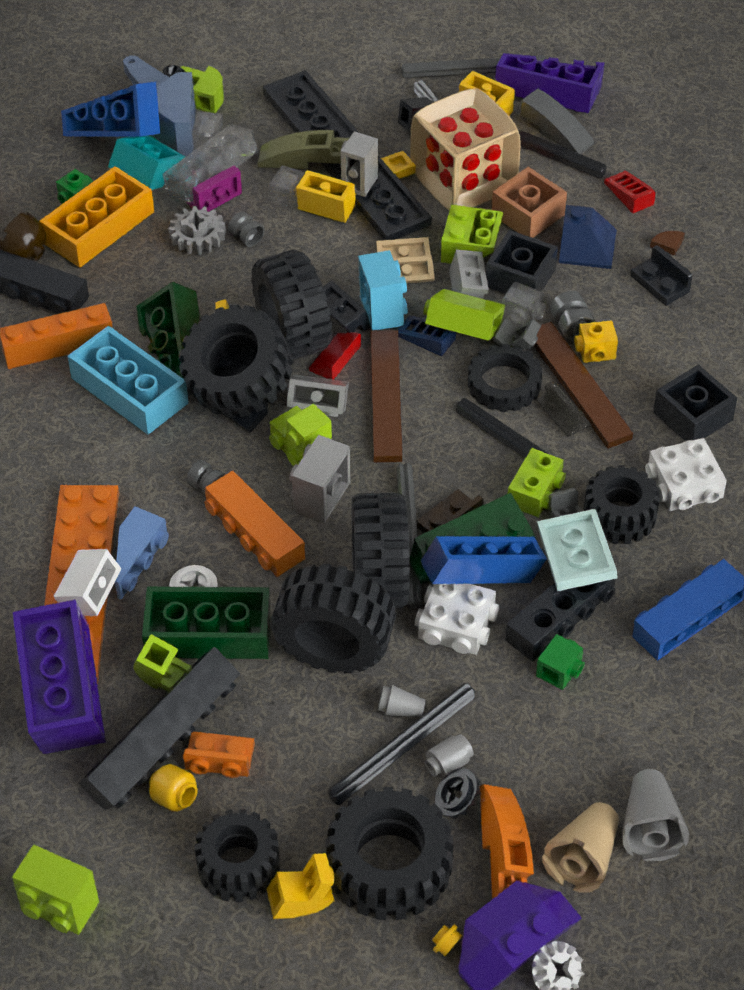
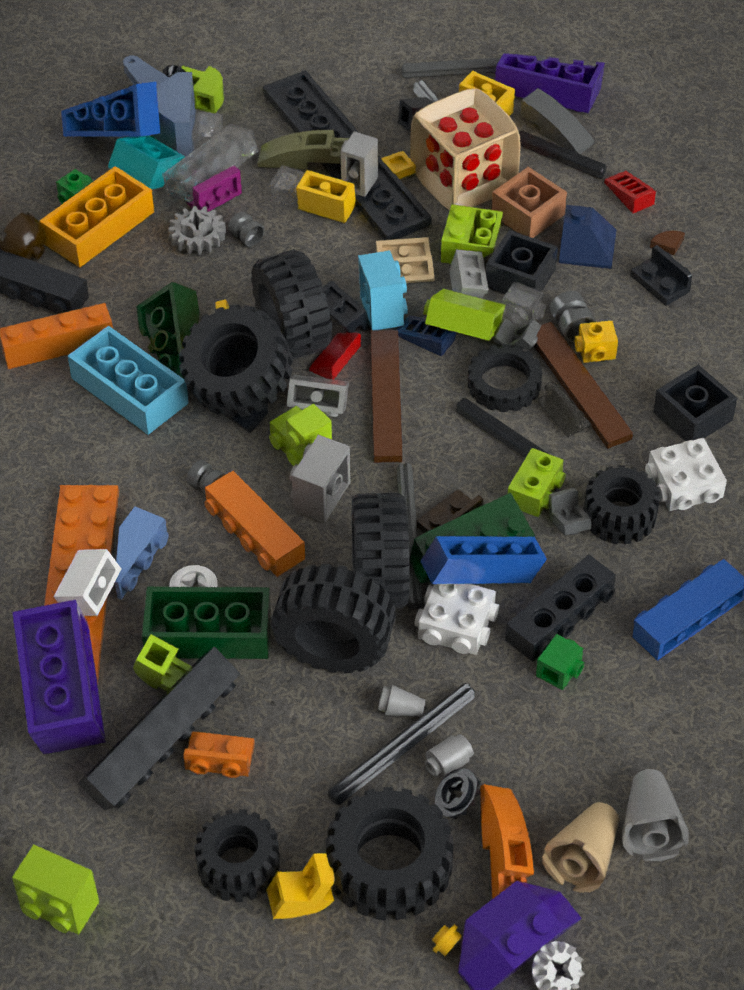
(173, 787): yellow head -> none
(577, 550): light aqua plate -> none

